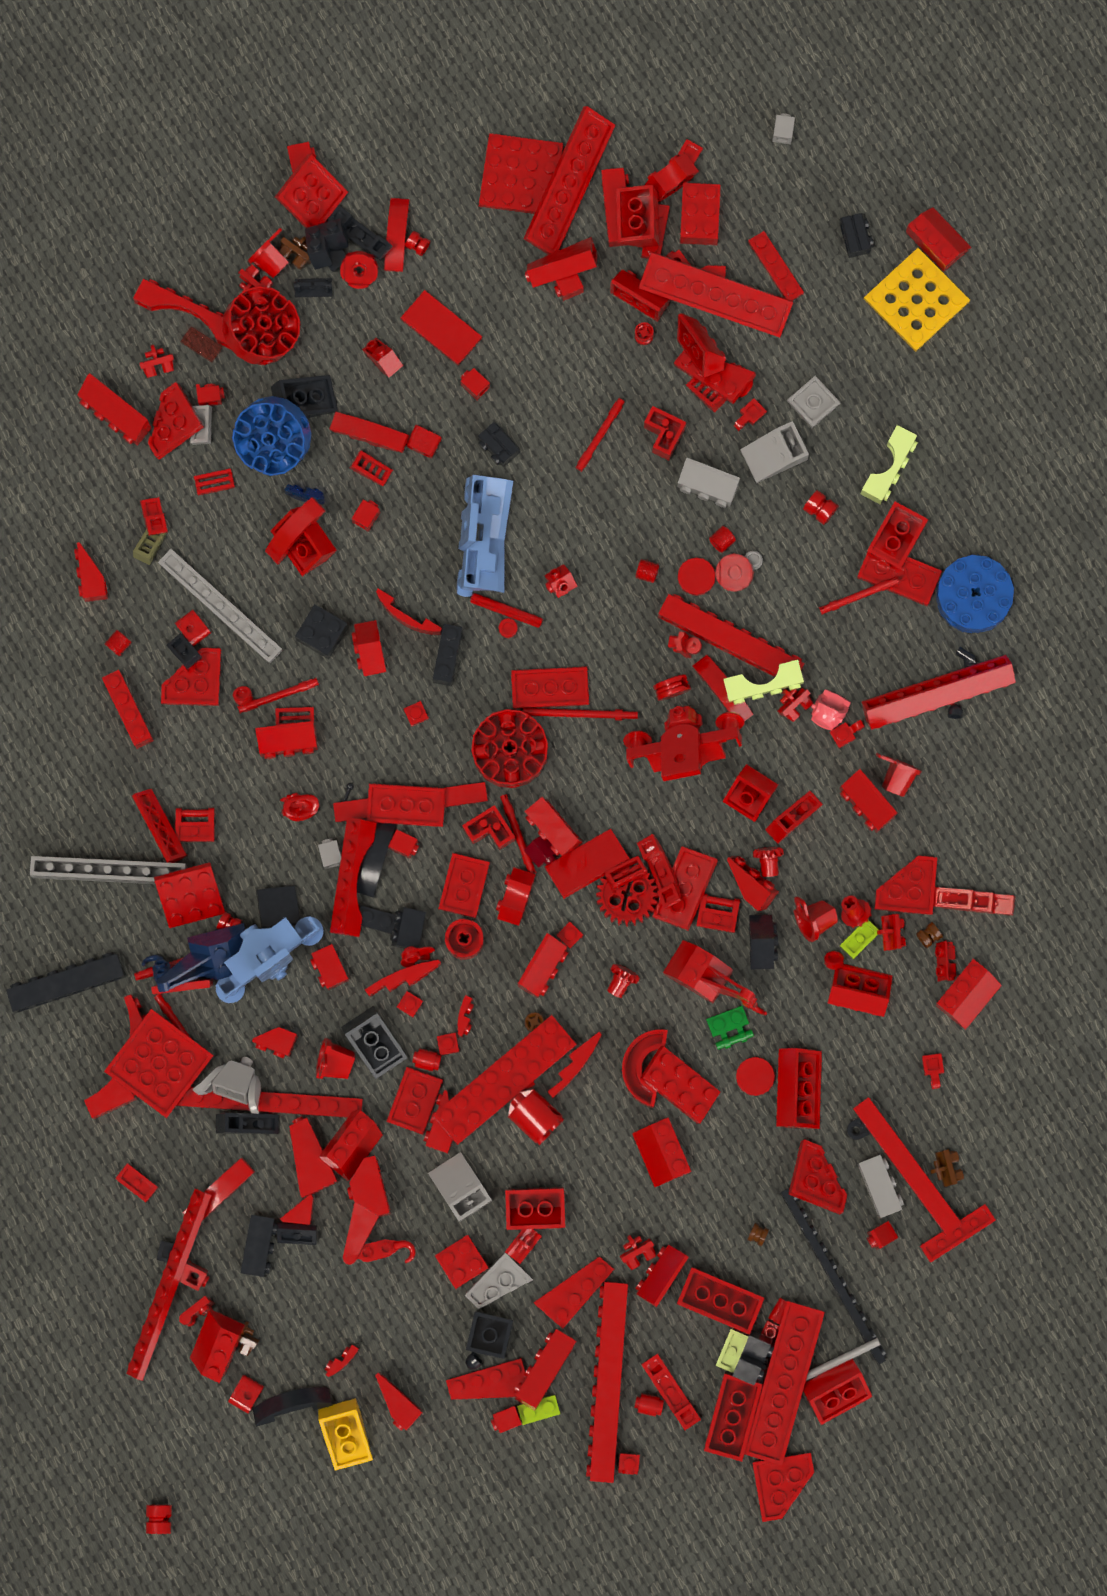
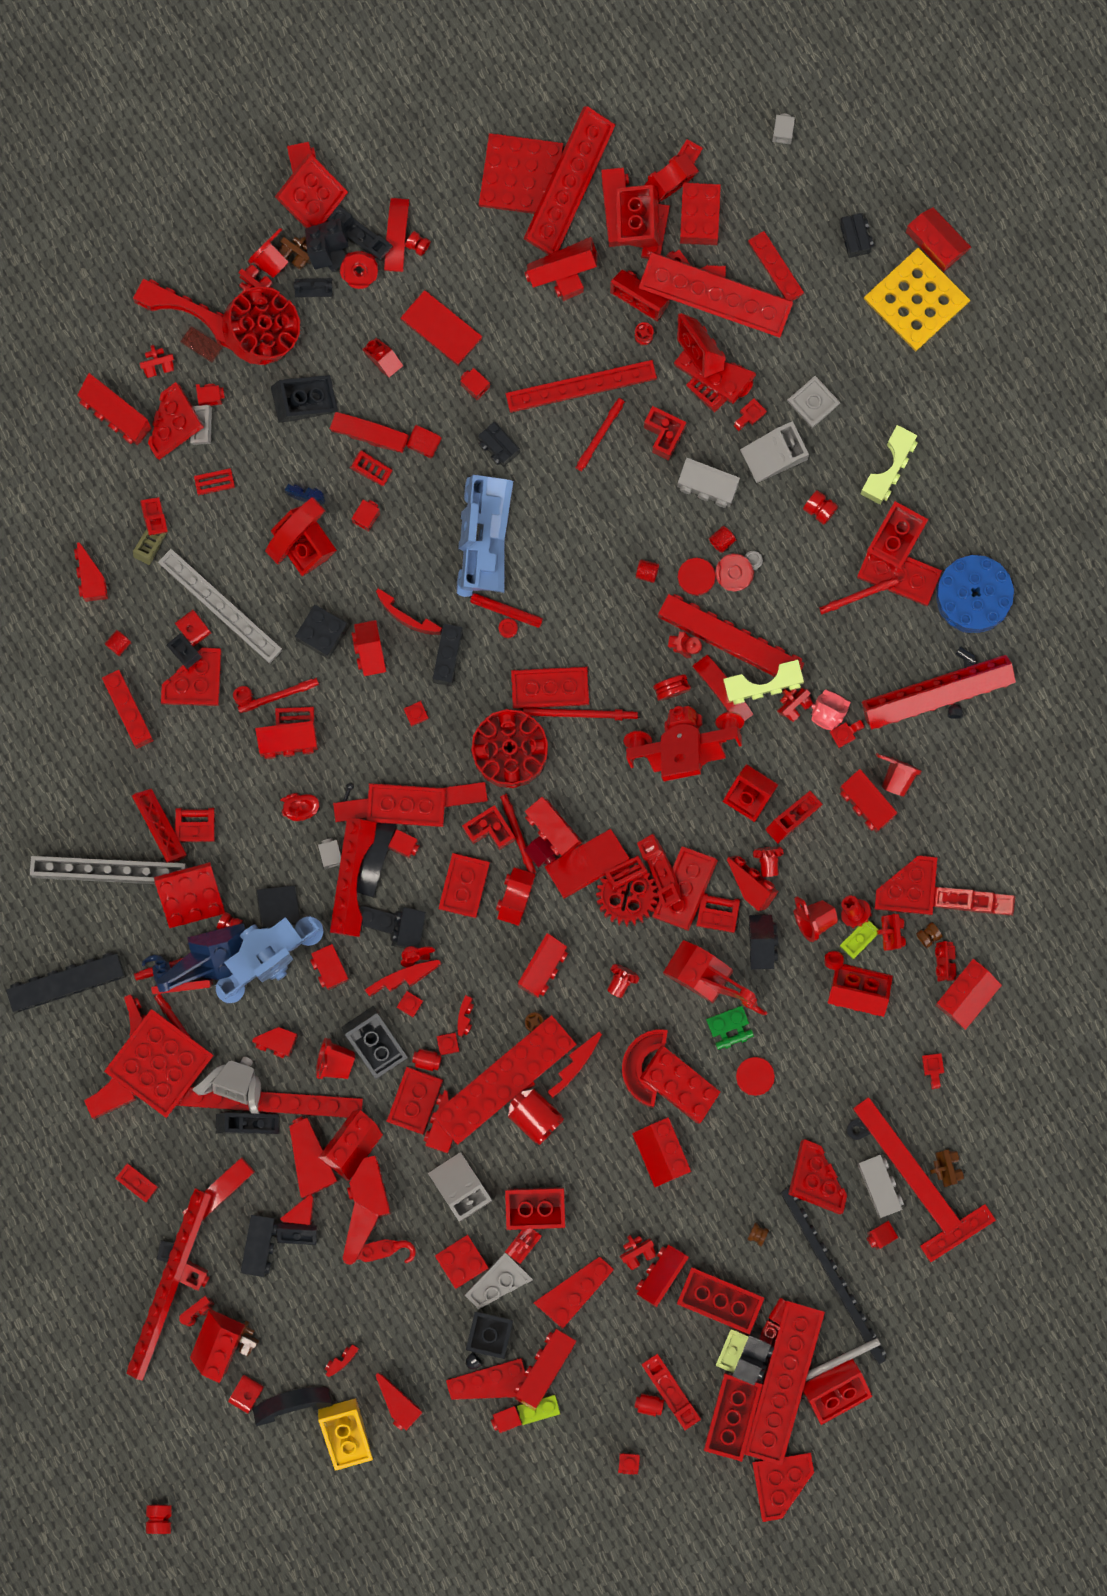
(288, 441): blue brick -> none
(453, 937): red brick -> none
(560, 581): red brick -> none
(569, 935): red plate -> none
(581, 386): none -> red plate
(608, 1382): red brick -> none
(799, 1088): red slope -> none

